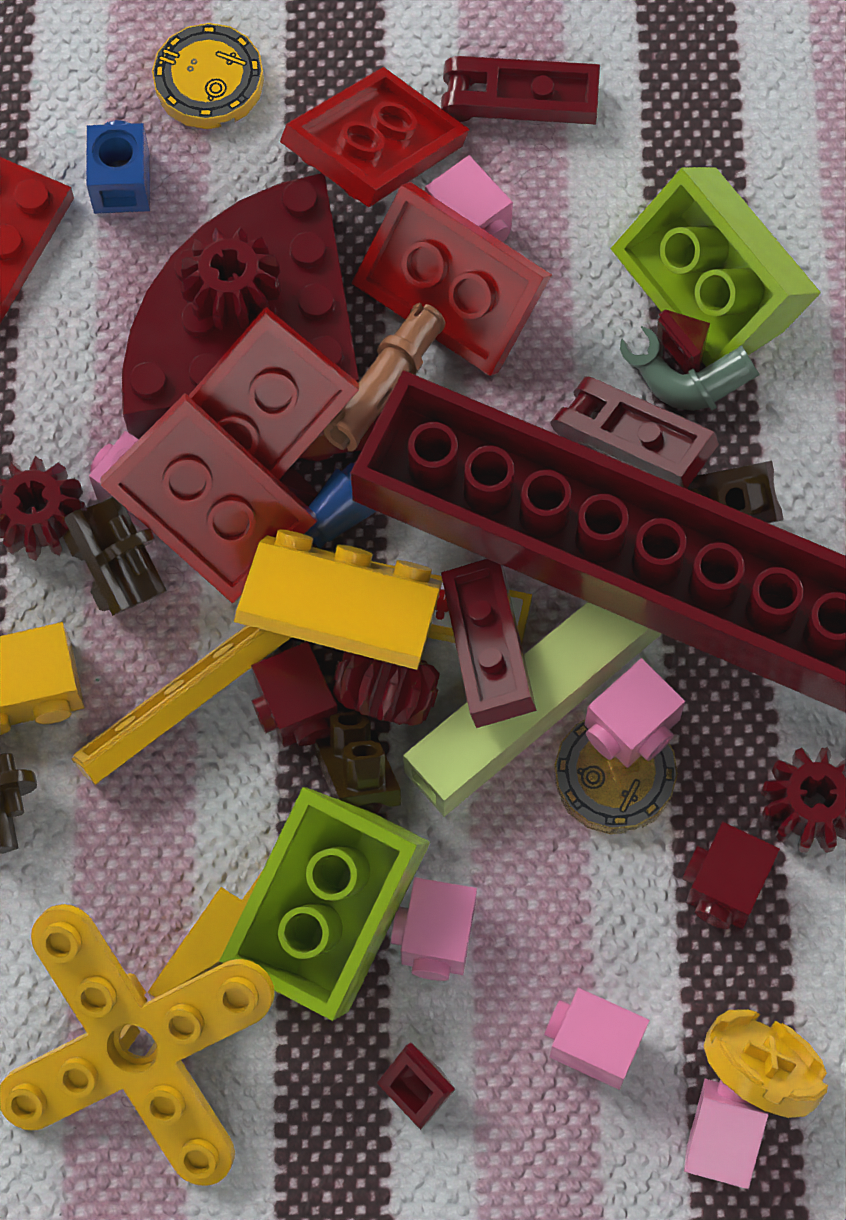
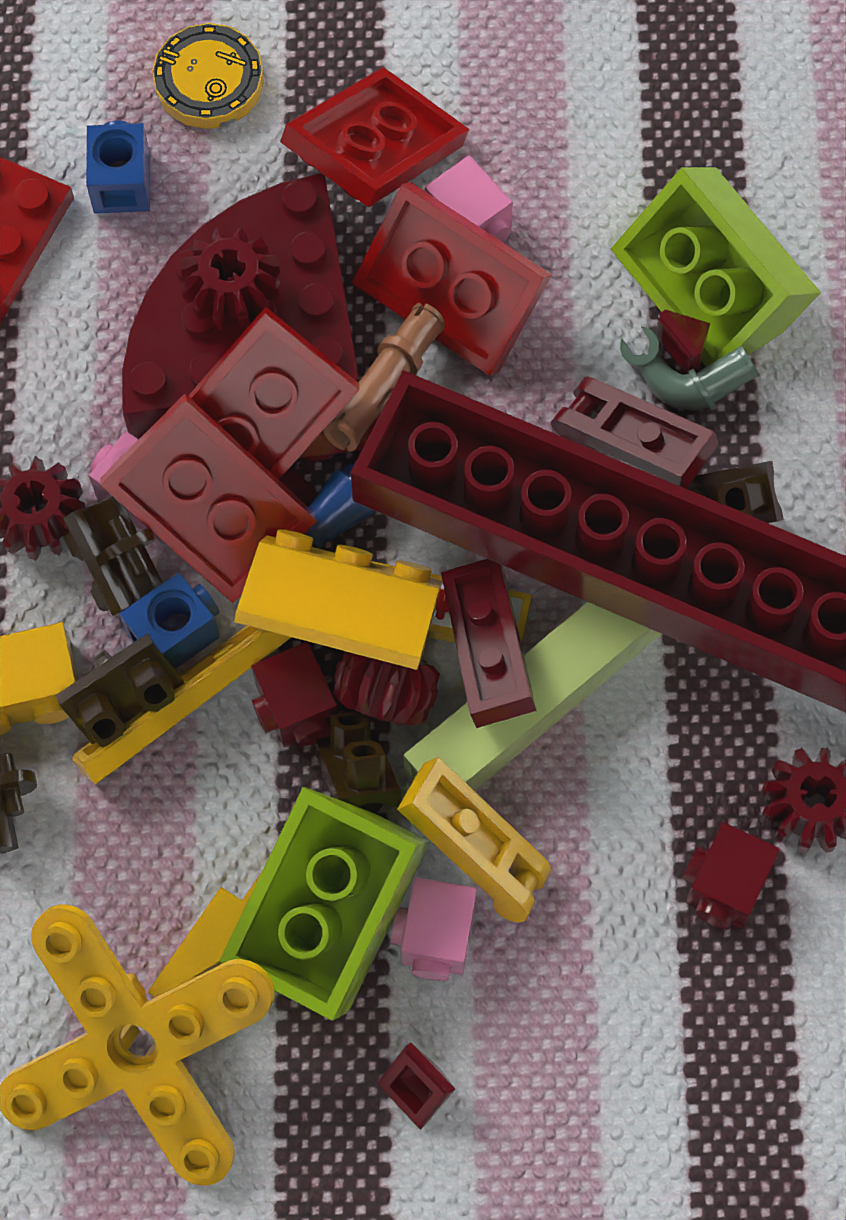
(120, 689): none -> dark brown hips
(172, 598): none -> blue brick
(476, 839): none -> yellow plate
(521, 90): dark red plate -> none
(595, 1037): bright pink brick -> none
(606, 792): tile -> none
(634, 715): bright pink brick -> none
(724, 1136): bright pink brick -> none
(766, 1063): yellow tile -> none

